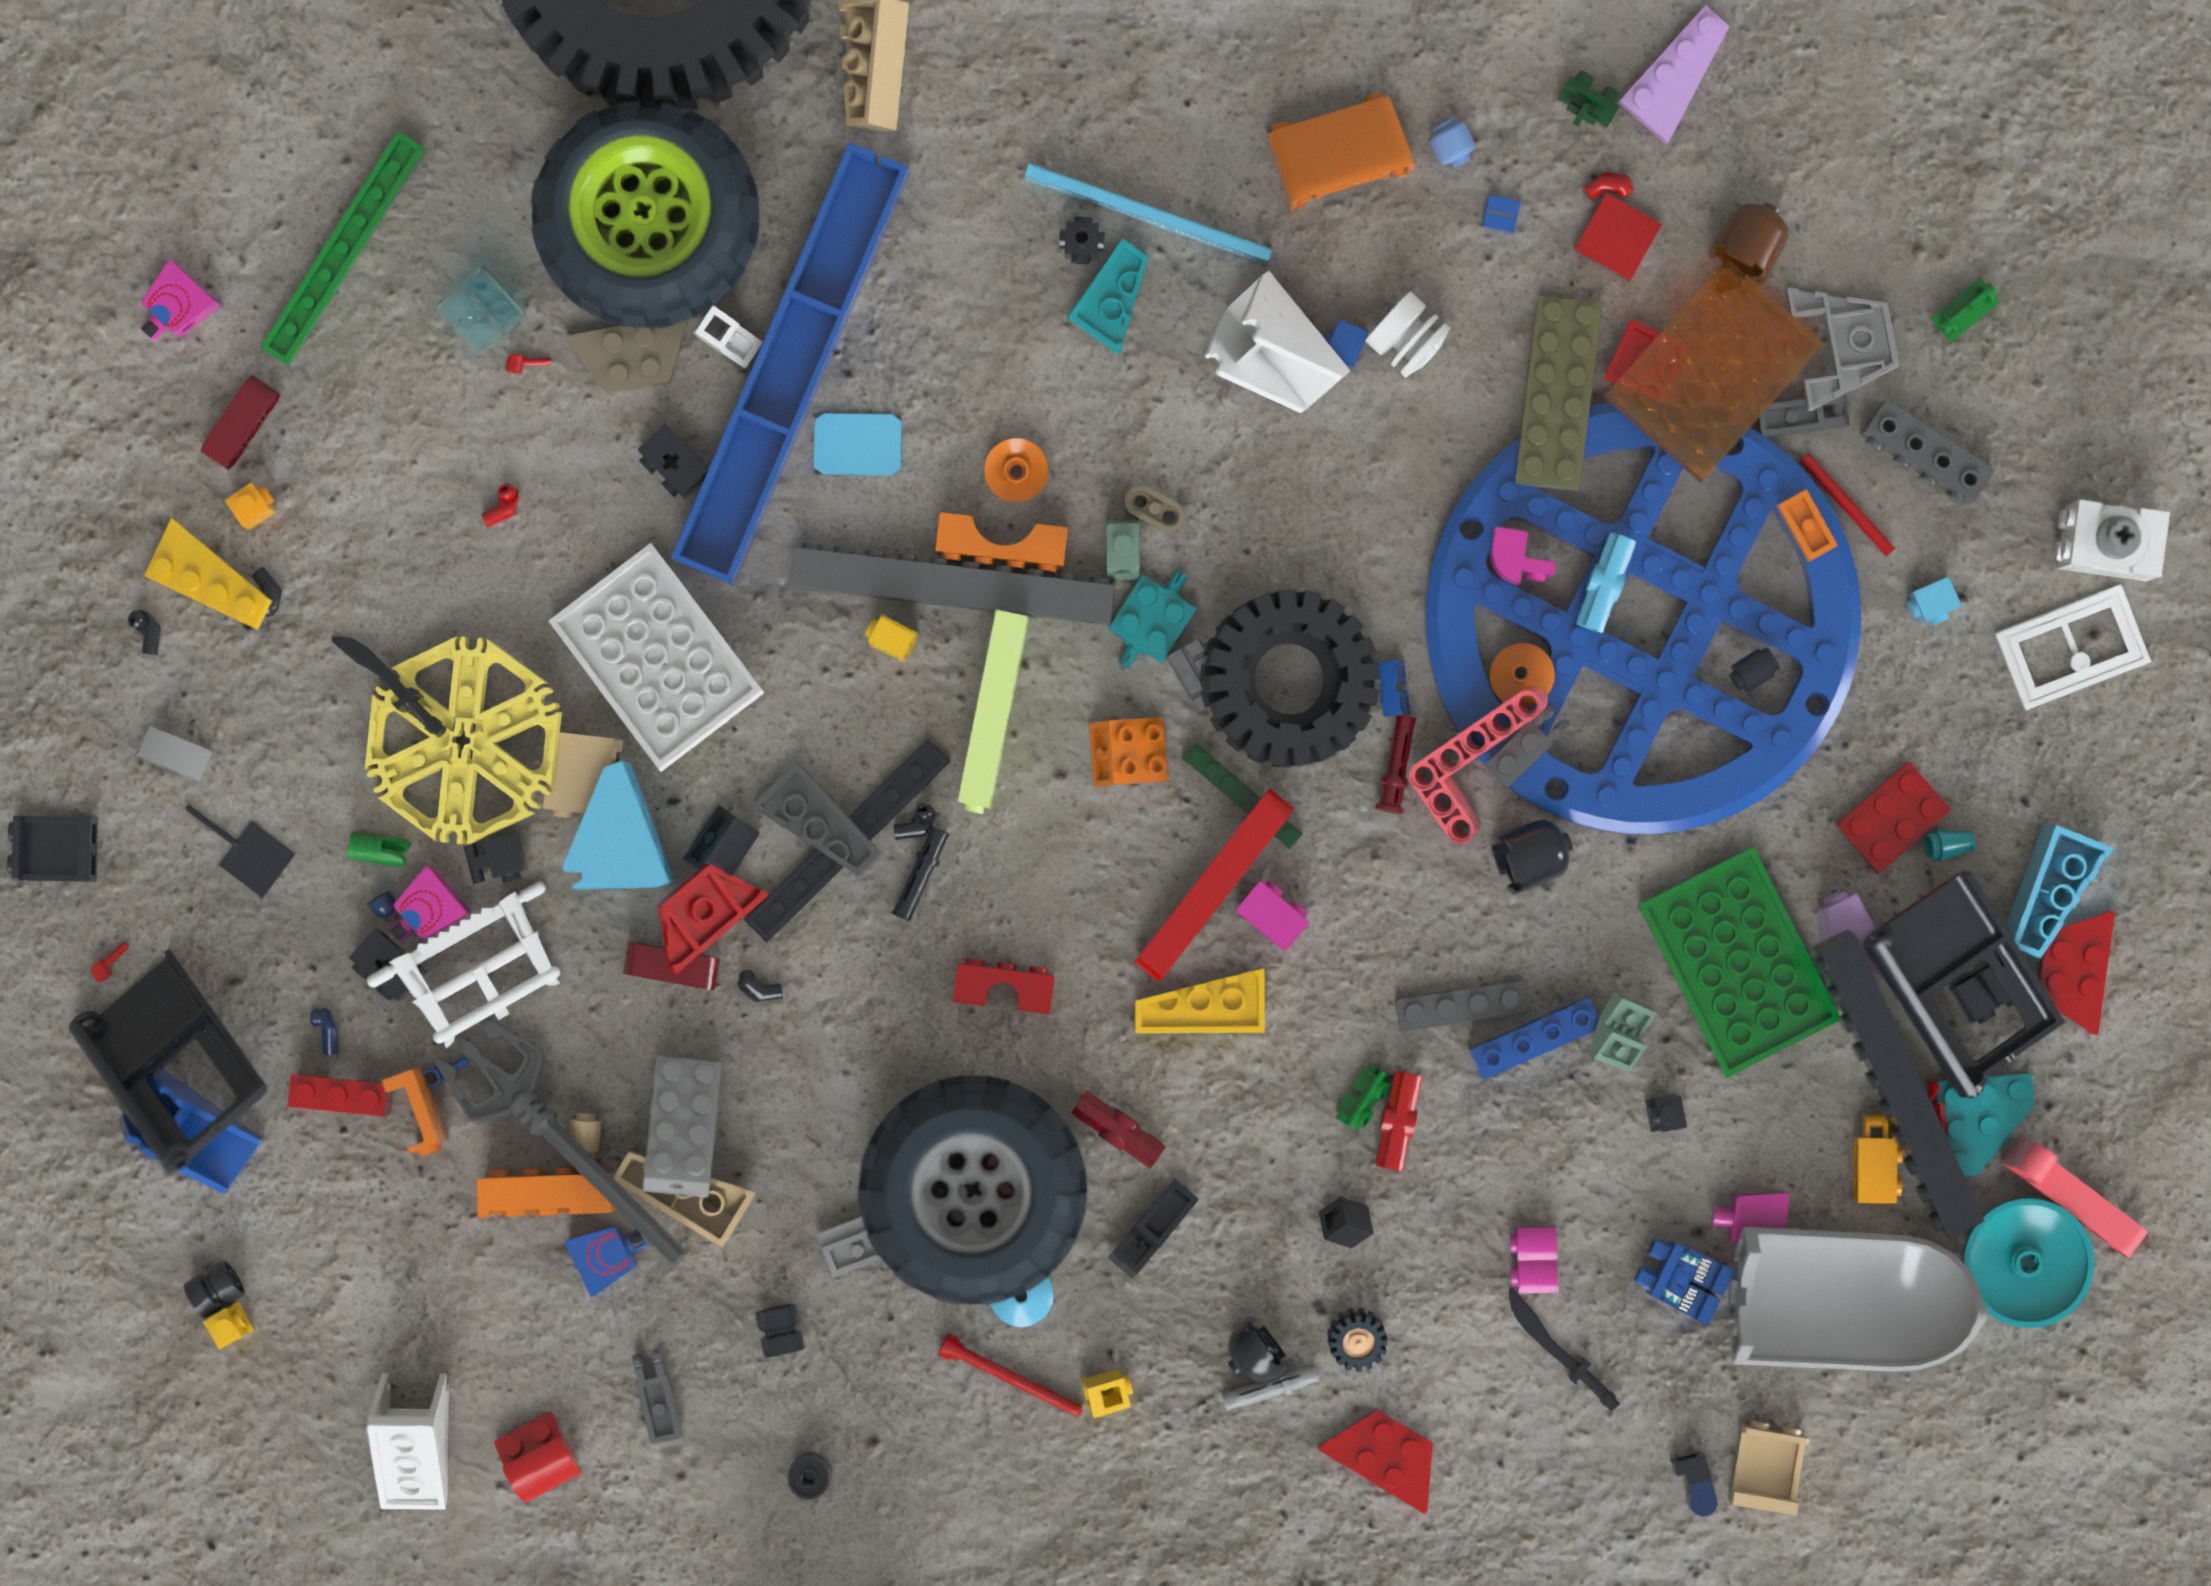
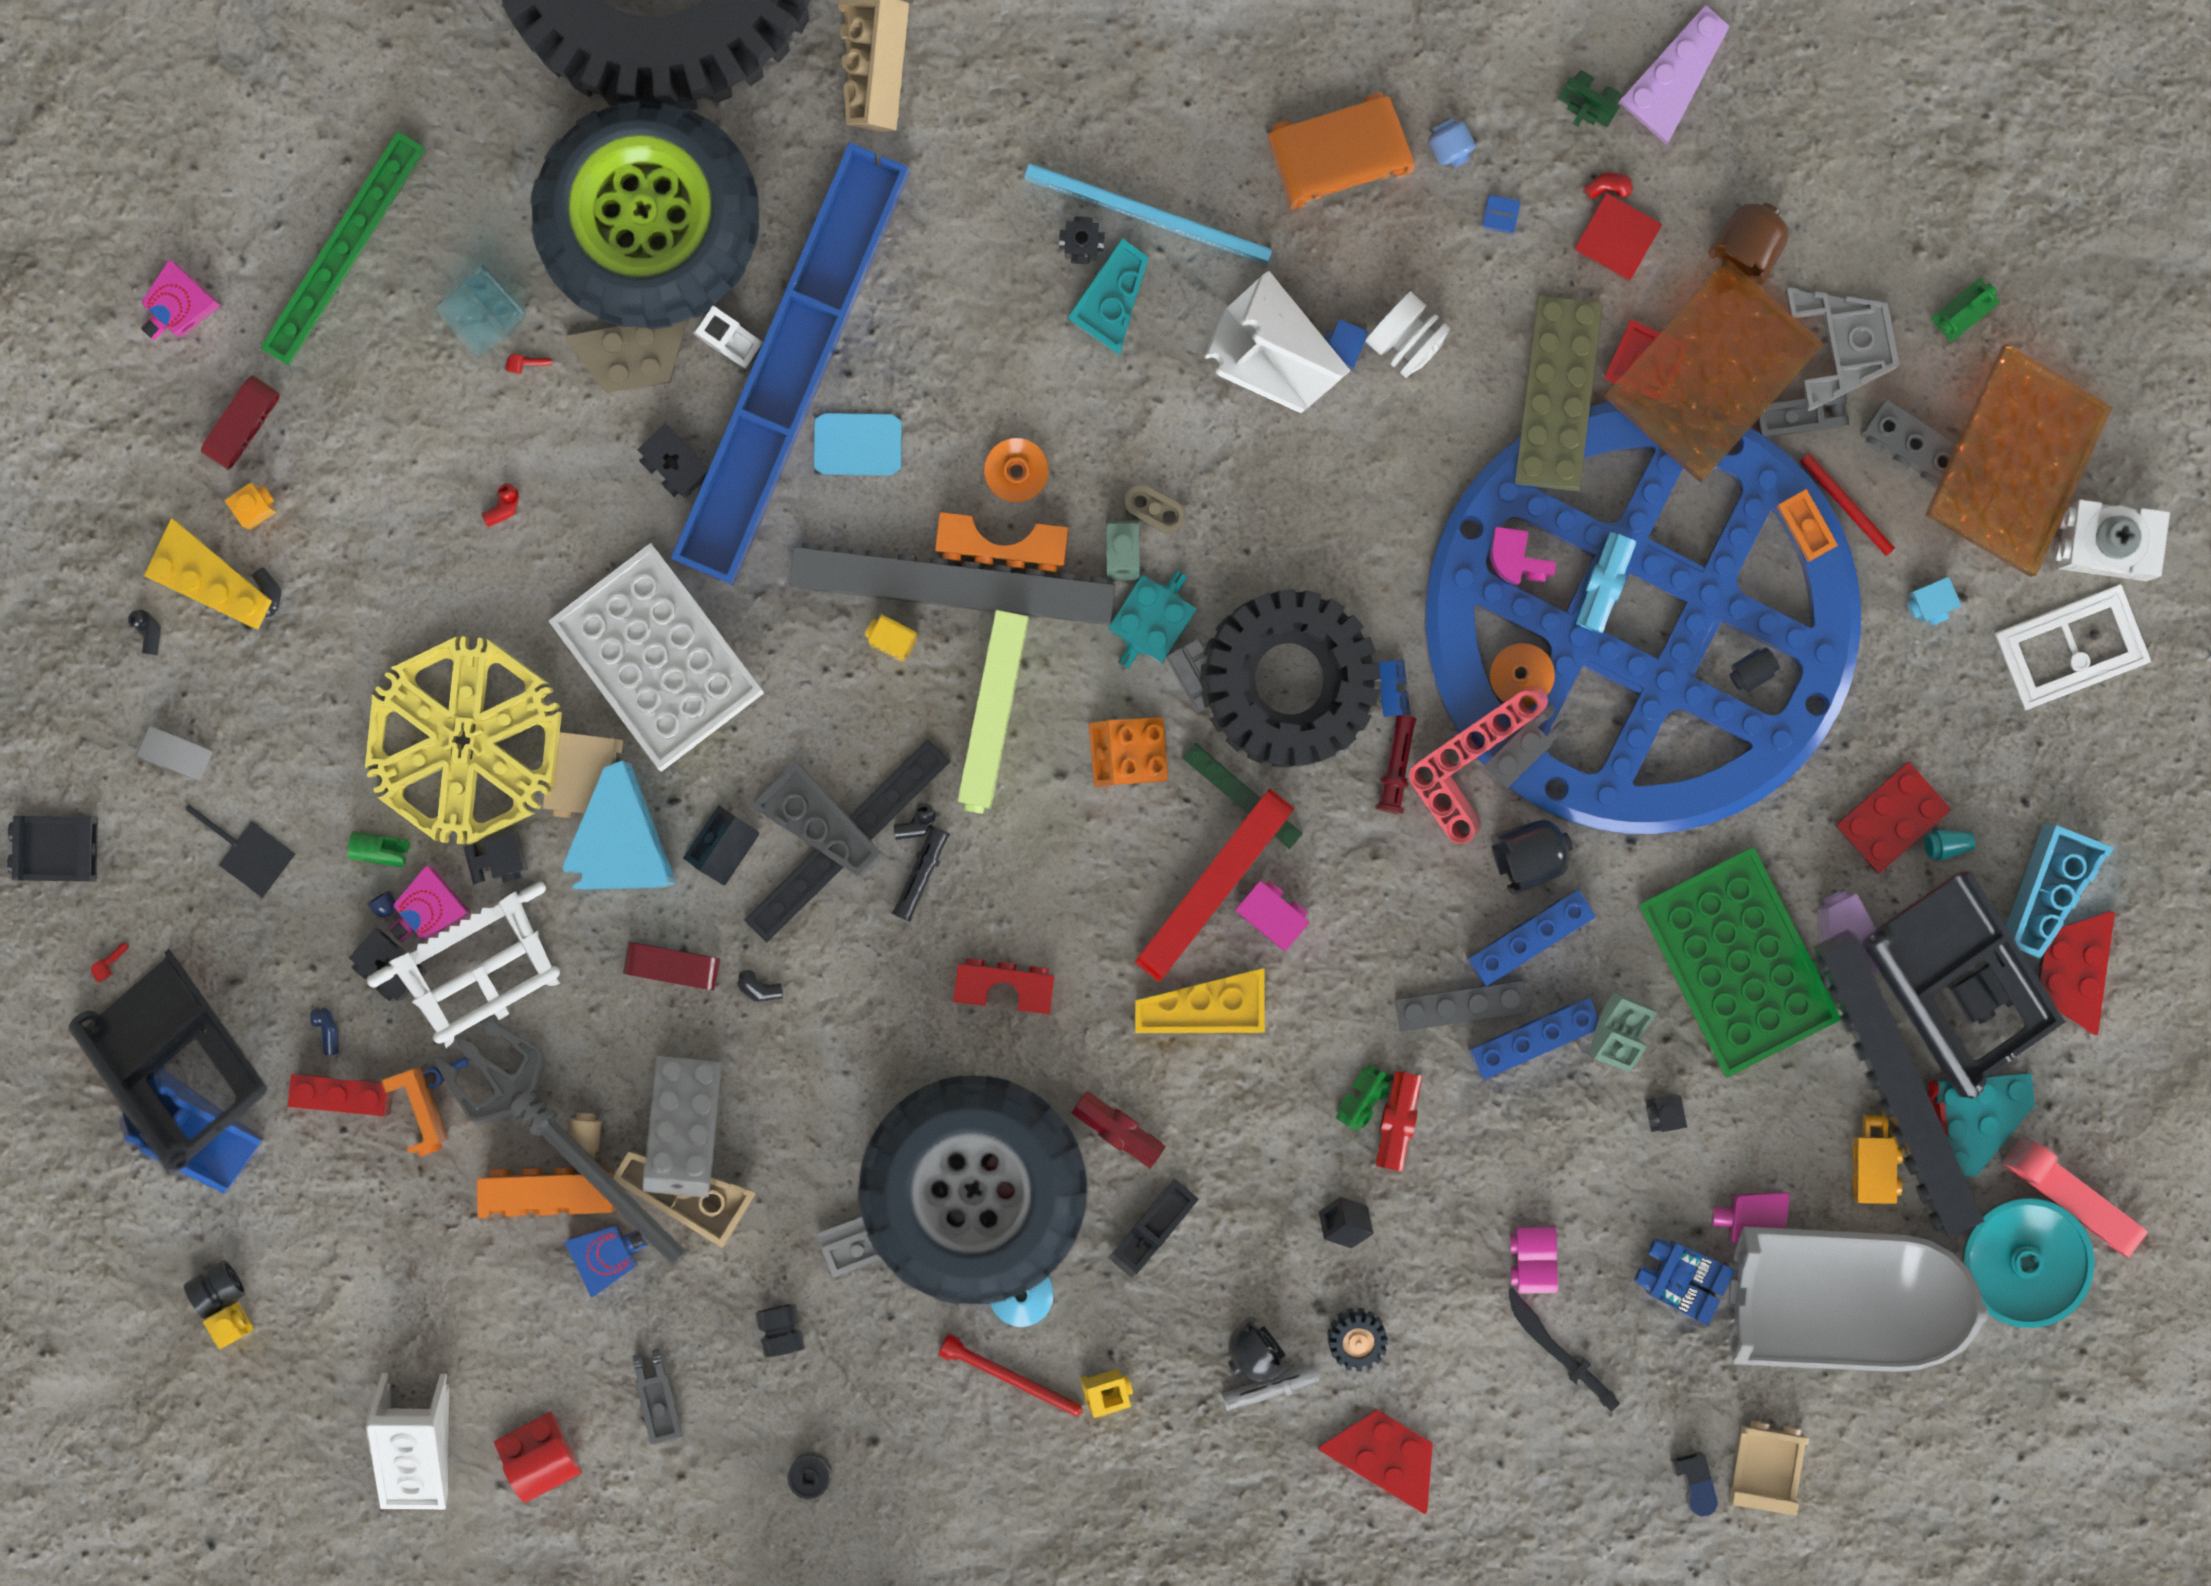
(407, 699): black sword -> none
(702, 912): red wing -> none
(1531, 937): none -> blue brick
(2018, 461): none -> clear orange plate

